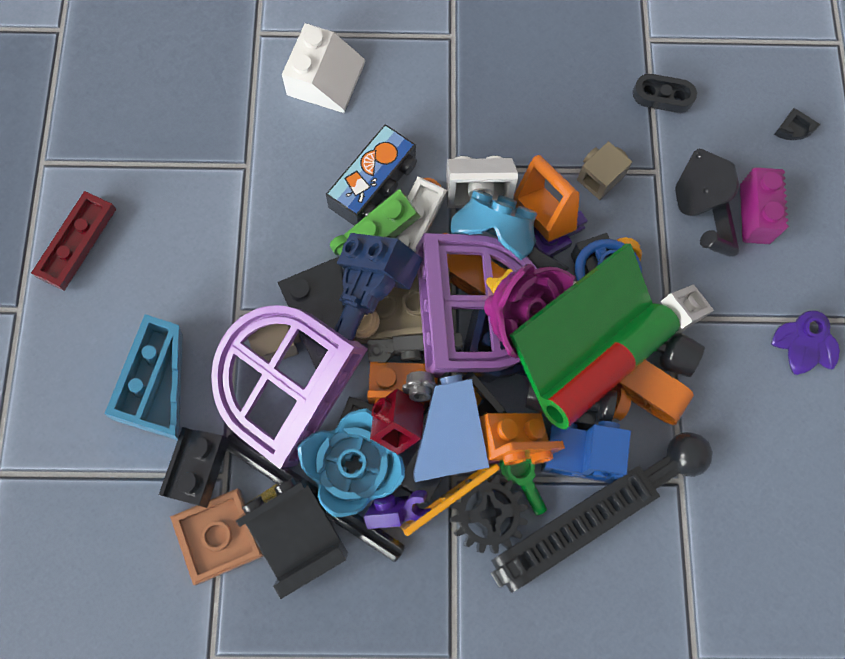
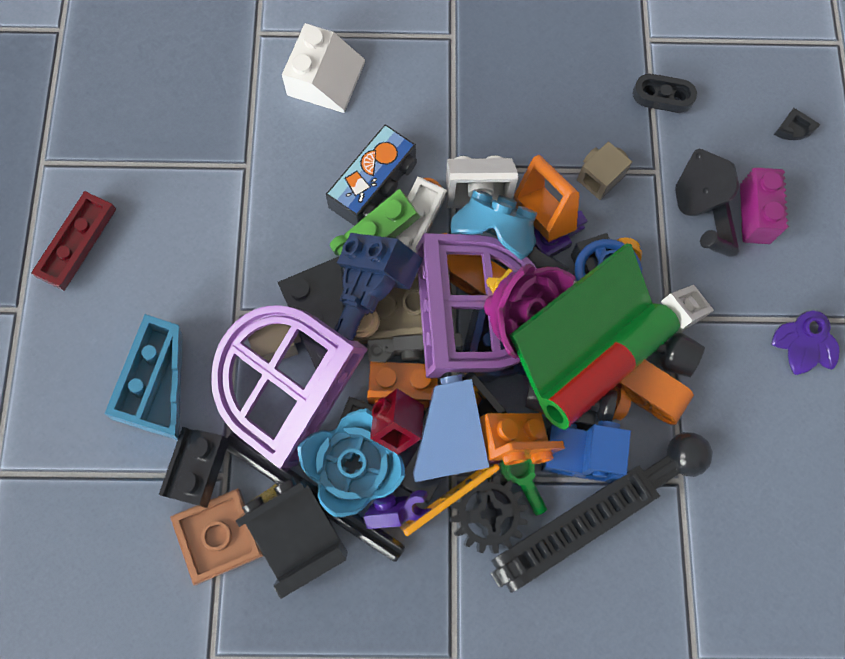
(419, 385): flat silver plate -> none

